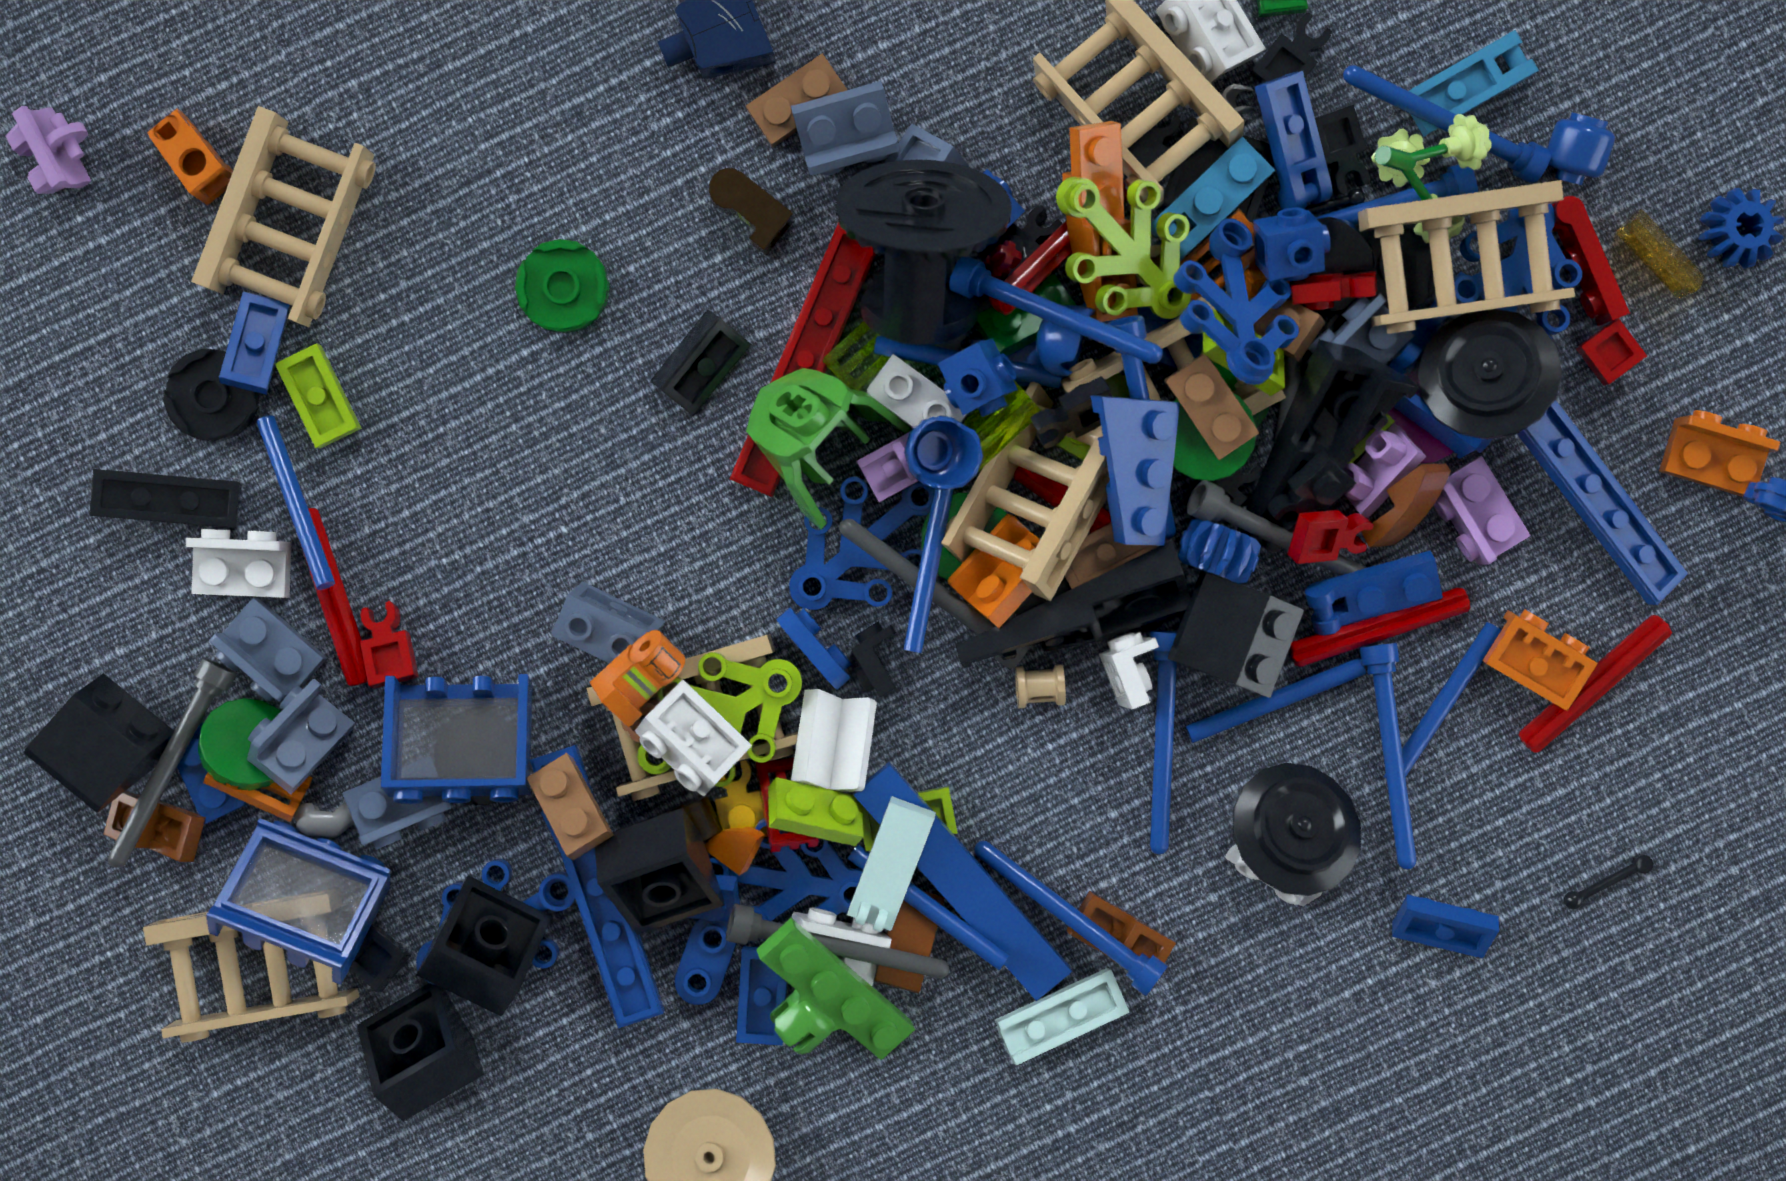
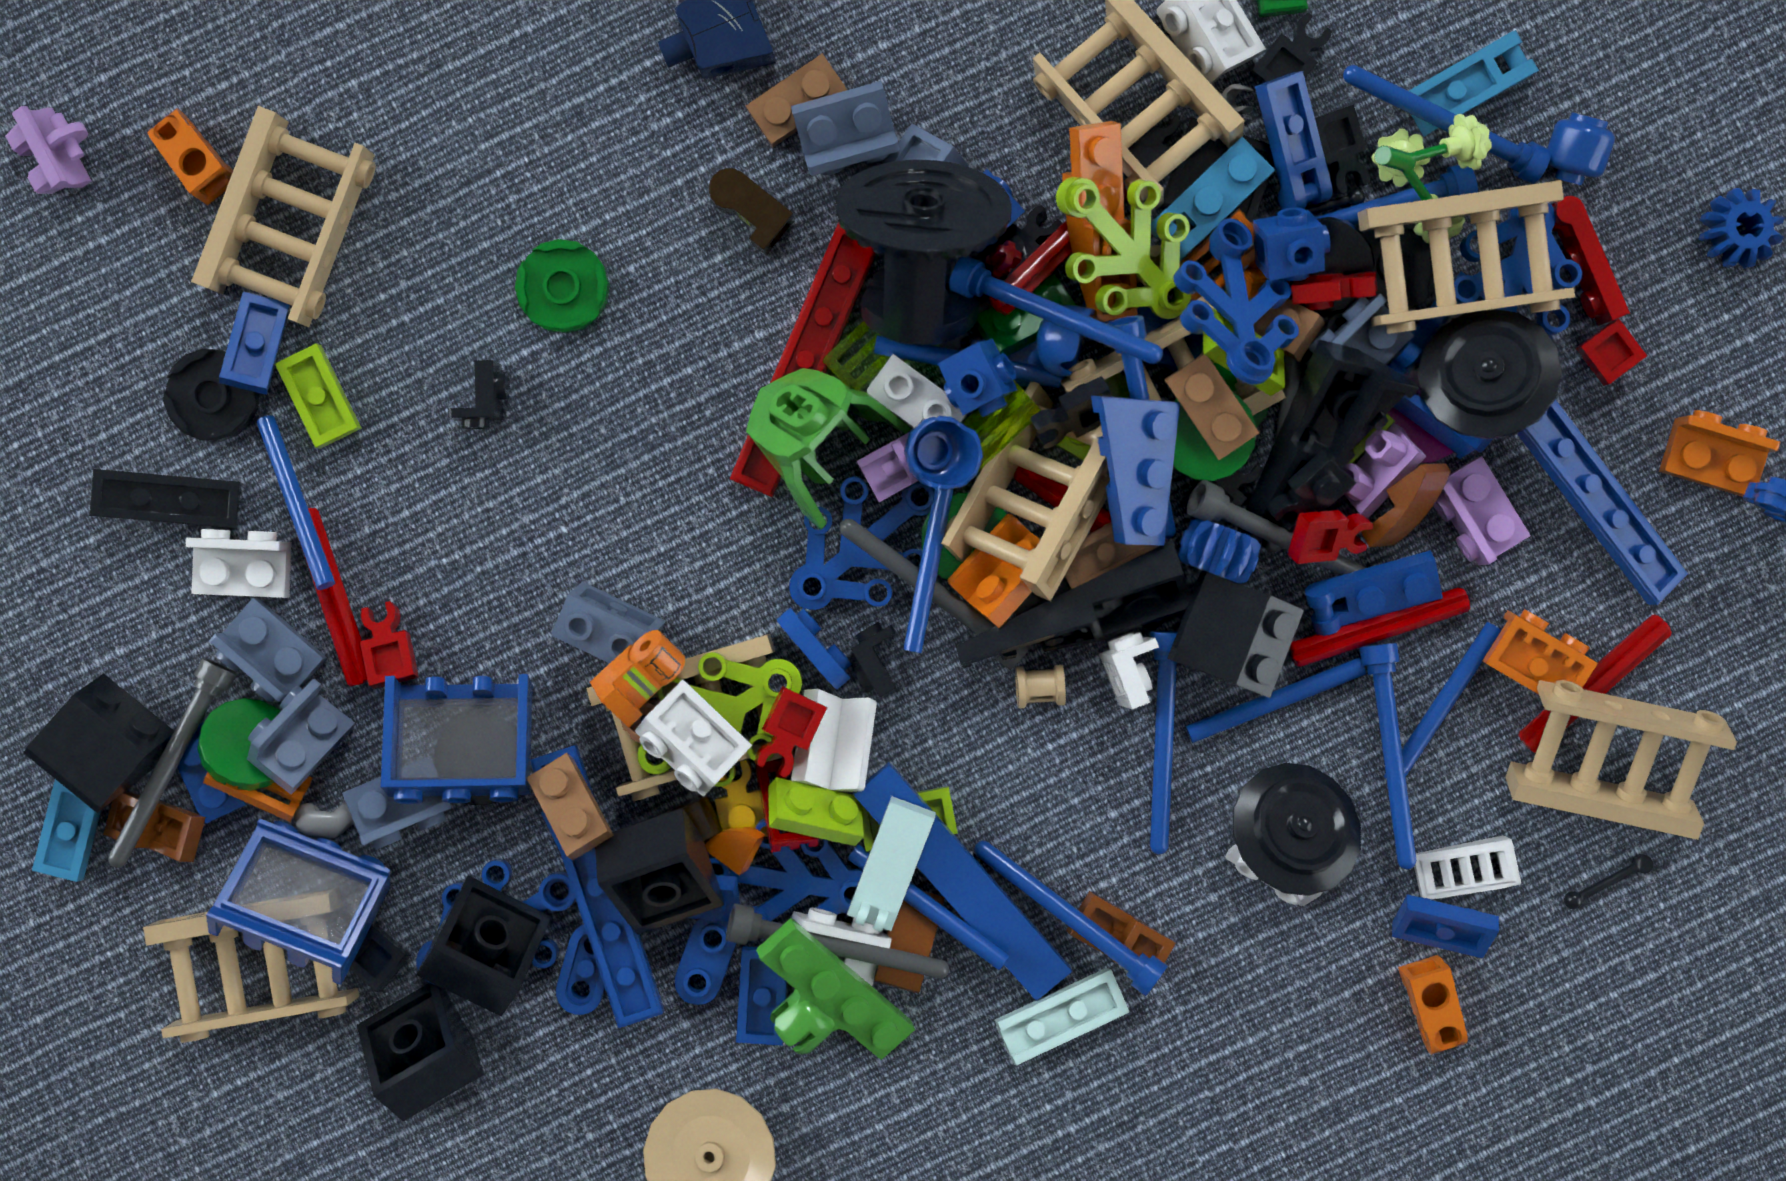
(66, 836): none -> dark azure plate
(491, 389): none -> black bracket
(579, 966): none -> blue plate
(700, 362): black slope -> none
(792, 722): none -> red plate
(1434, 1003): none -> orange leg
(1507, 861): none -> white slope
(1628, 800): none -> tan fence
(1660, 254): clear yellow slope -> none

